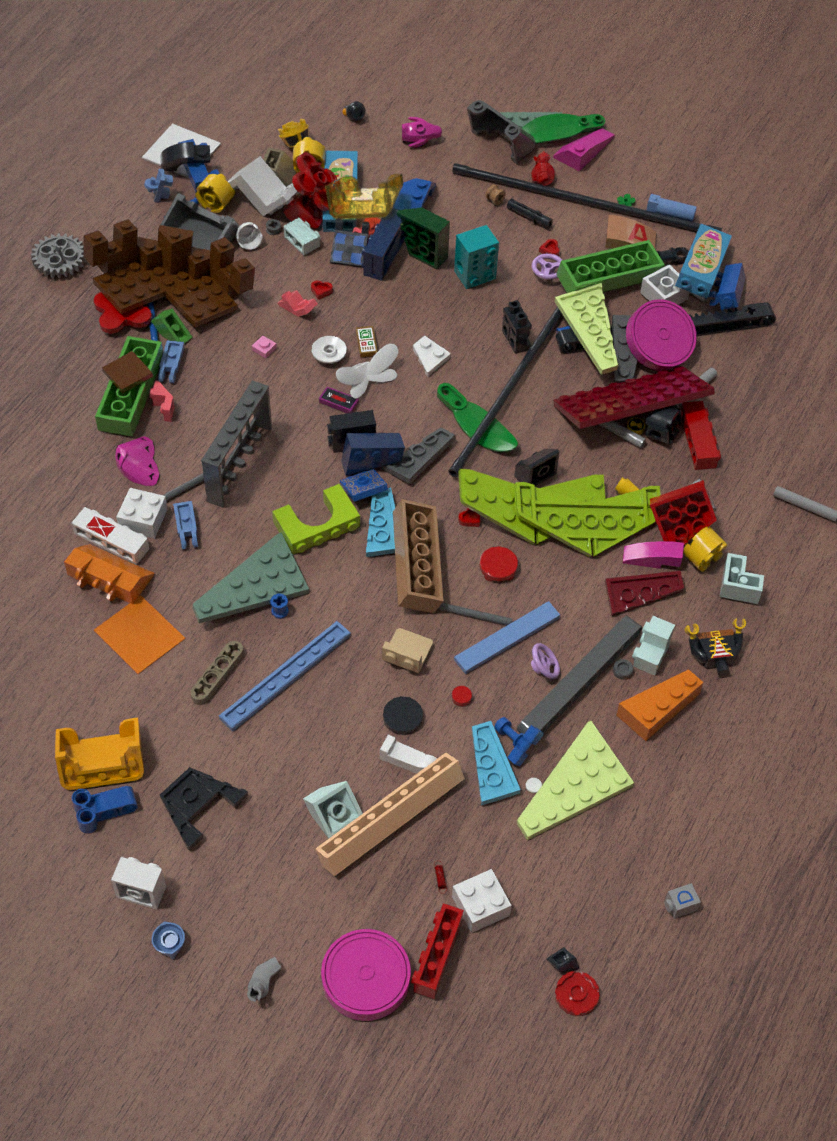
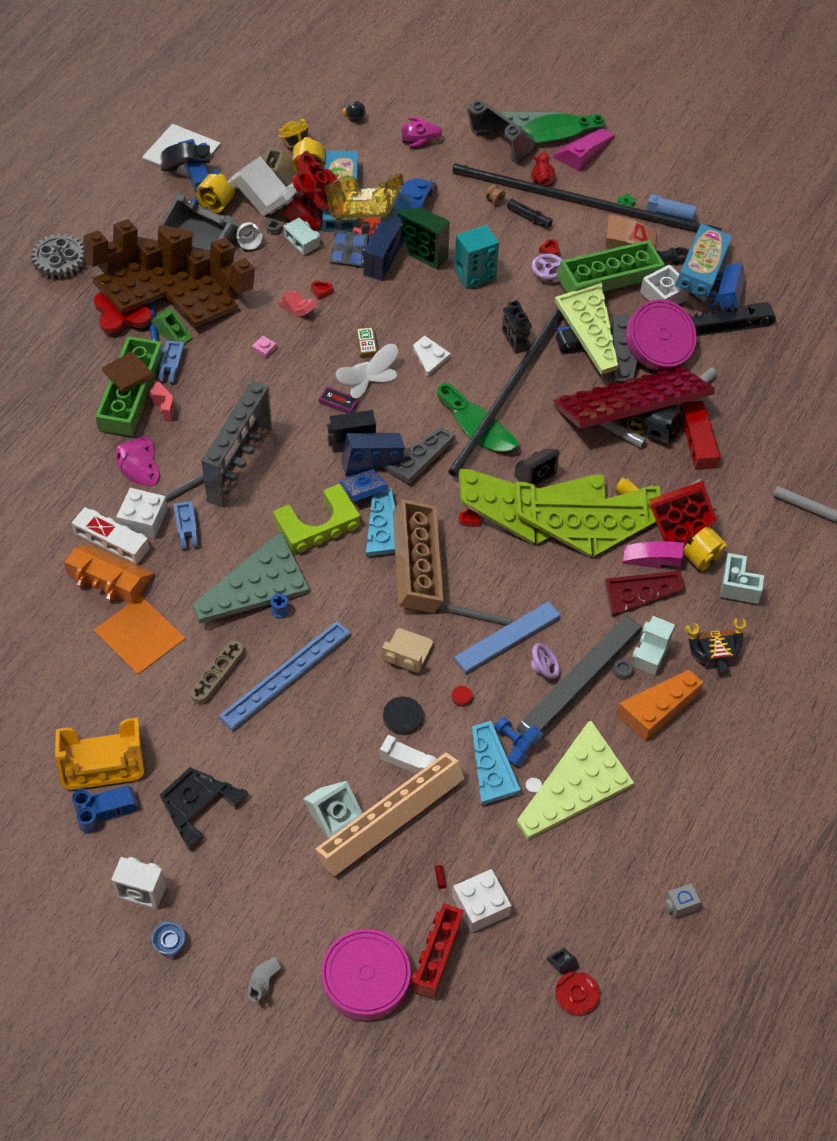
(157, 185): medium blue hips -> none
(329, 349): white dish -> none
(498, 564): red tile -> none

